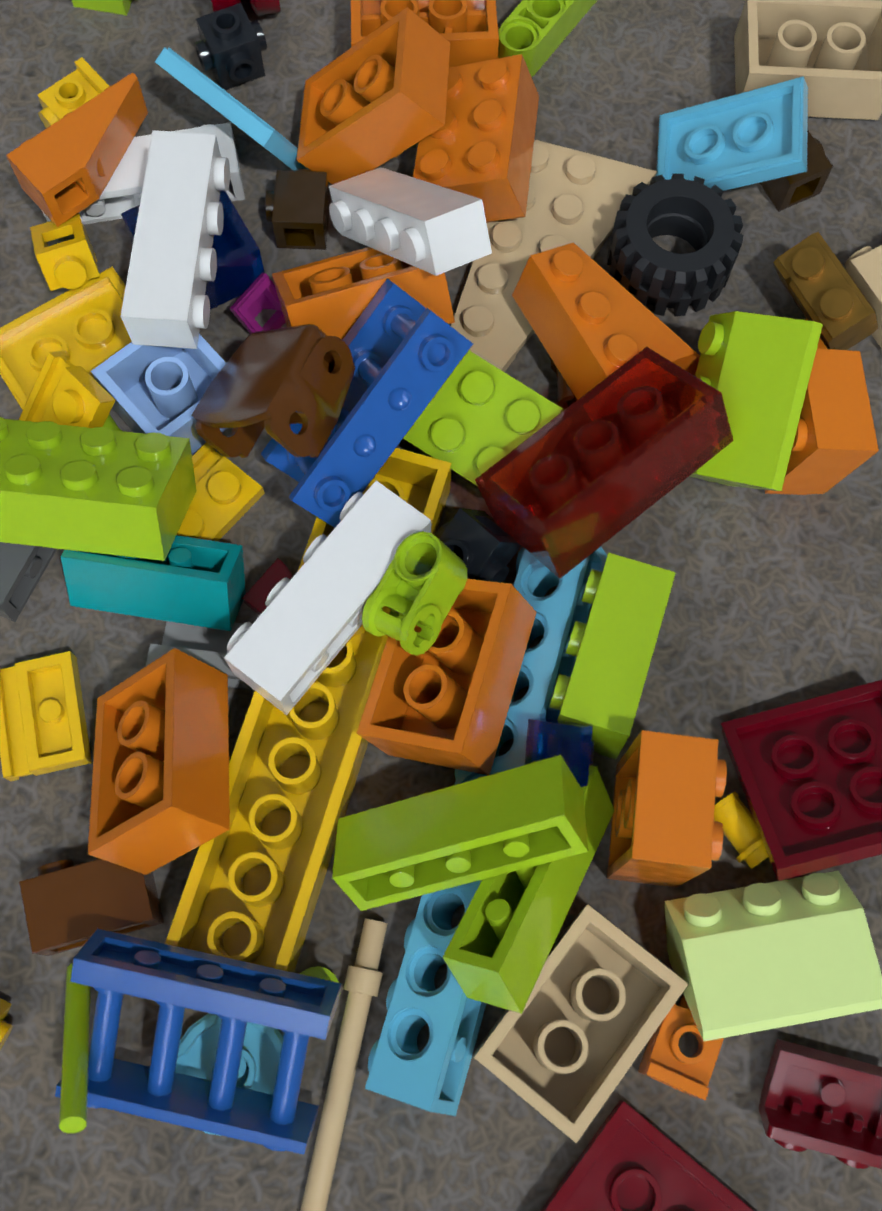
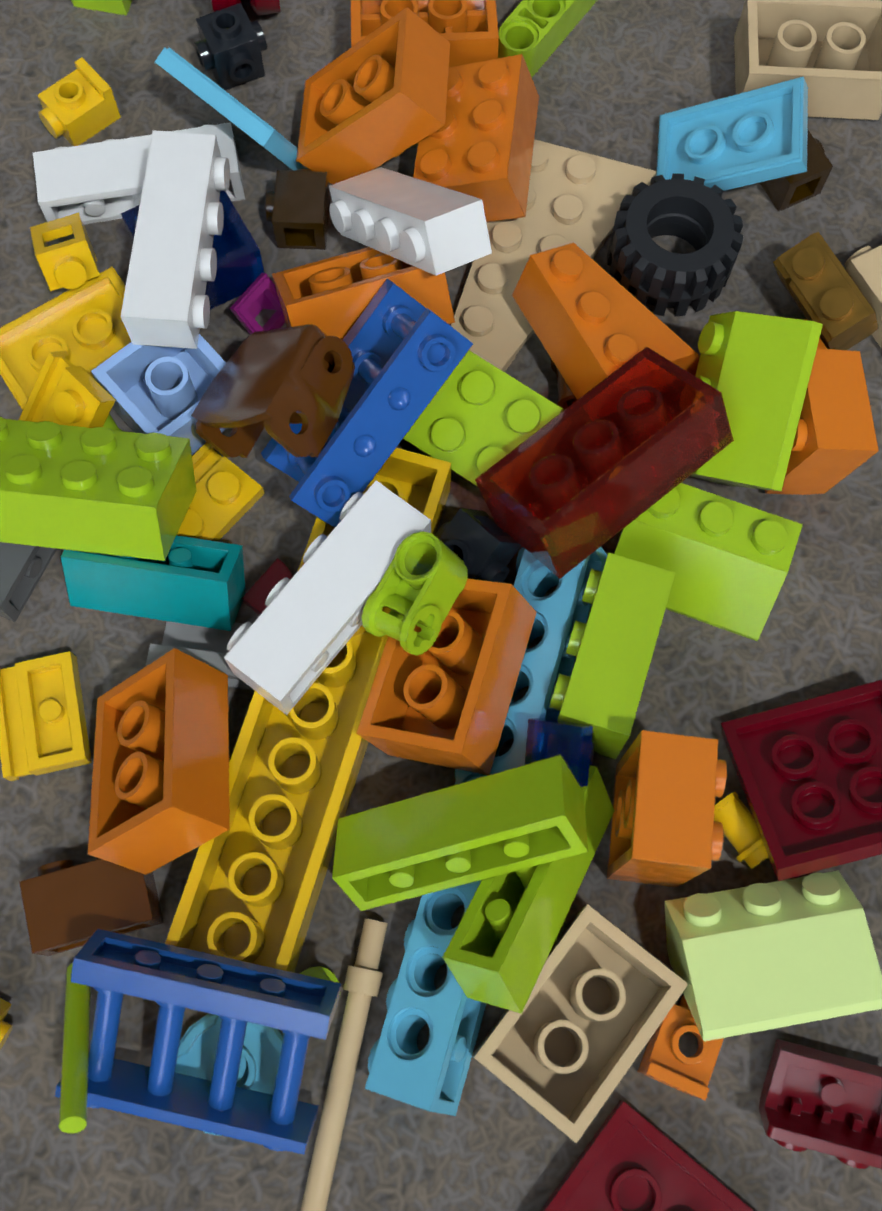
(76, 156): orange slope -> none
(723, 555): none -> lime slope

